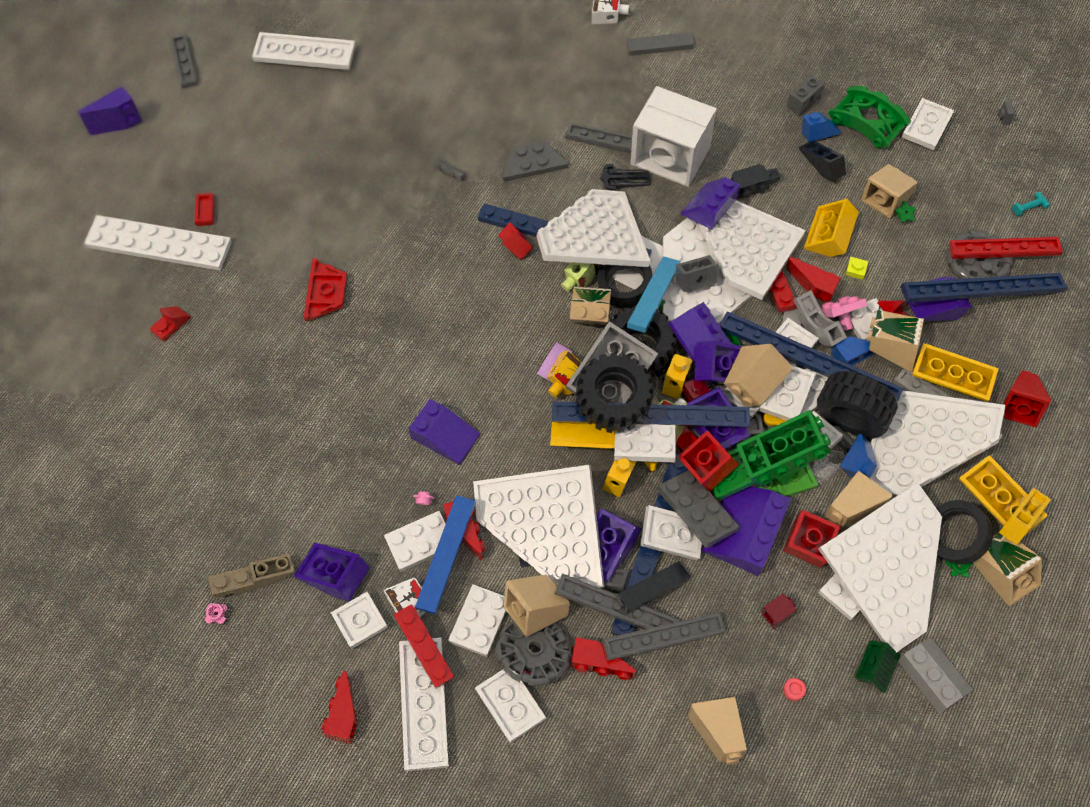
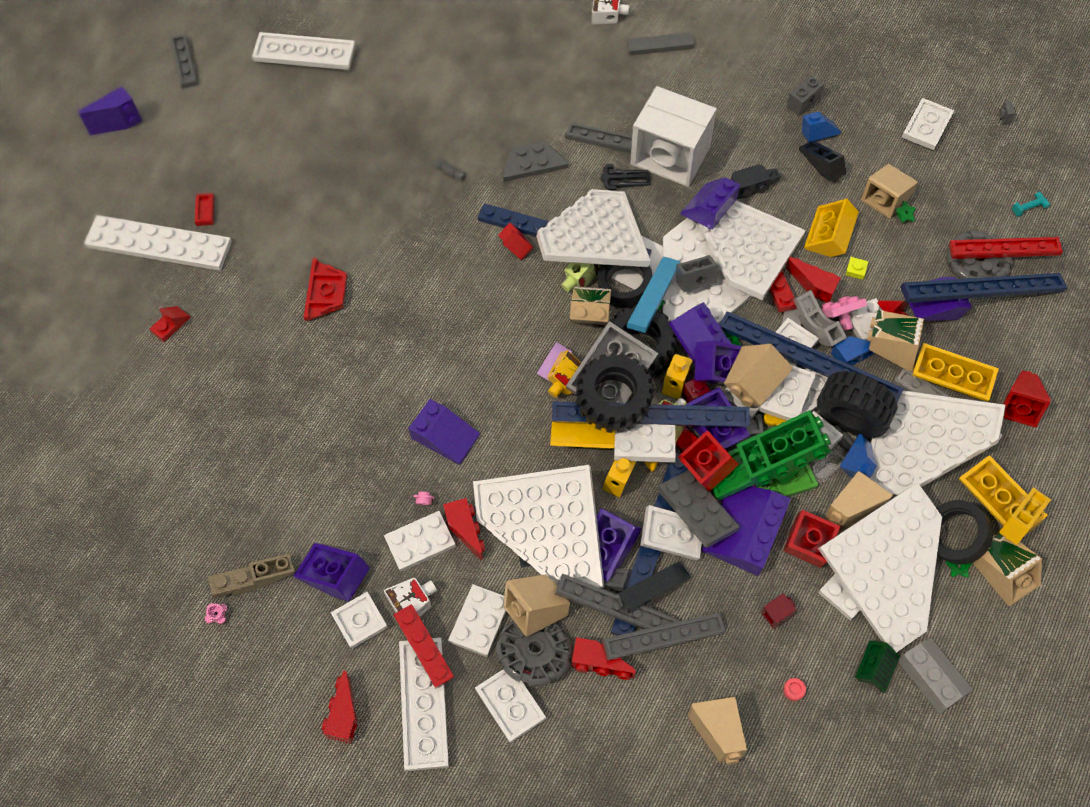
(445, 555): blue tile -> none
(859, 97): green fence -> none

